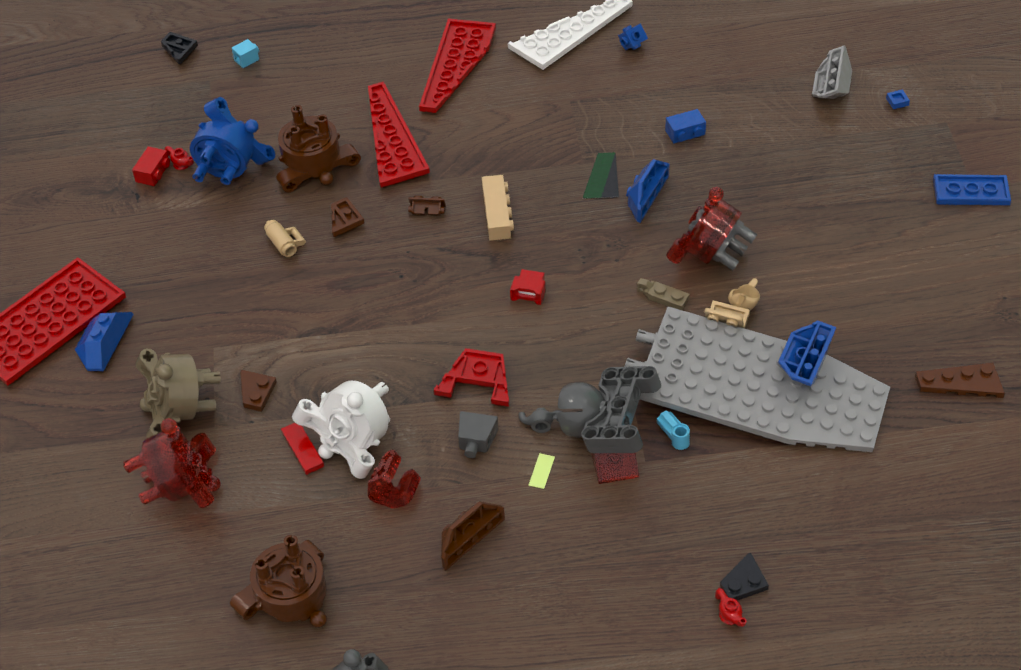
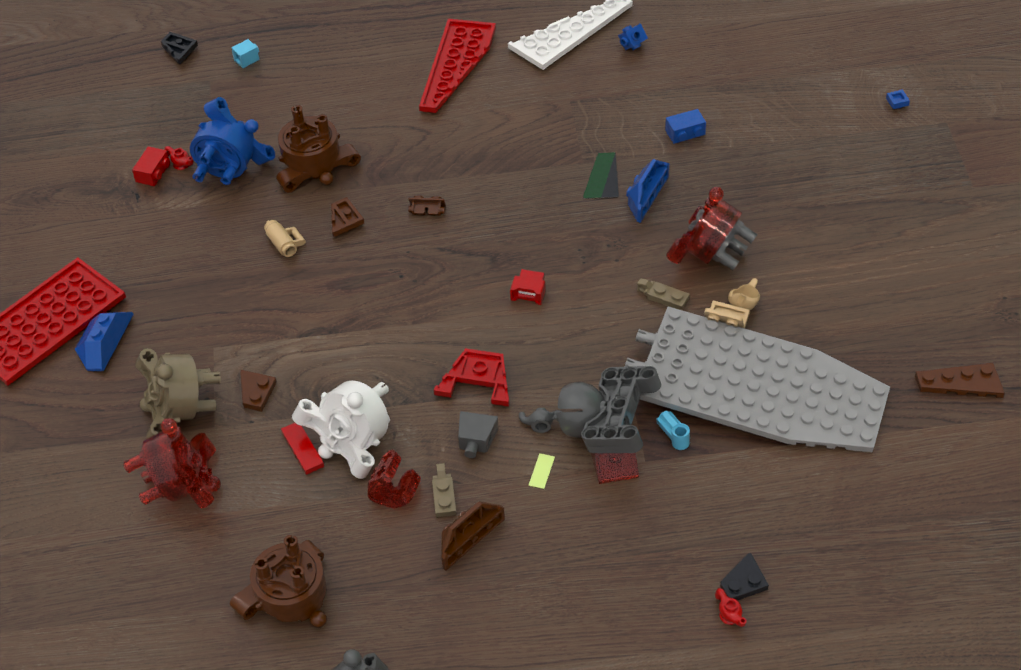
(395, 147): red wing -> none
(443, 493): none -> dark tan hinge
(496, 207): tan brick -> none
(806, 351): blue wedge -> none
(833, 75): light grey wedge -> none
(971, 189): blue tile -> none

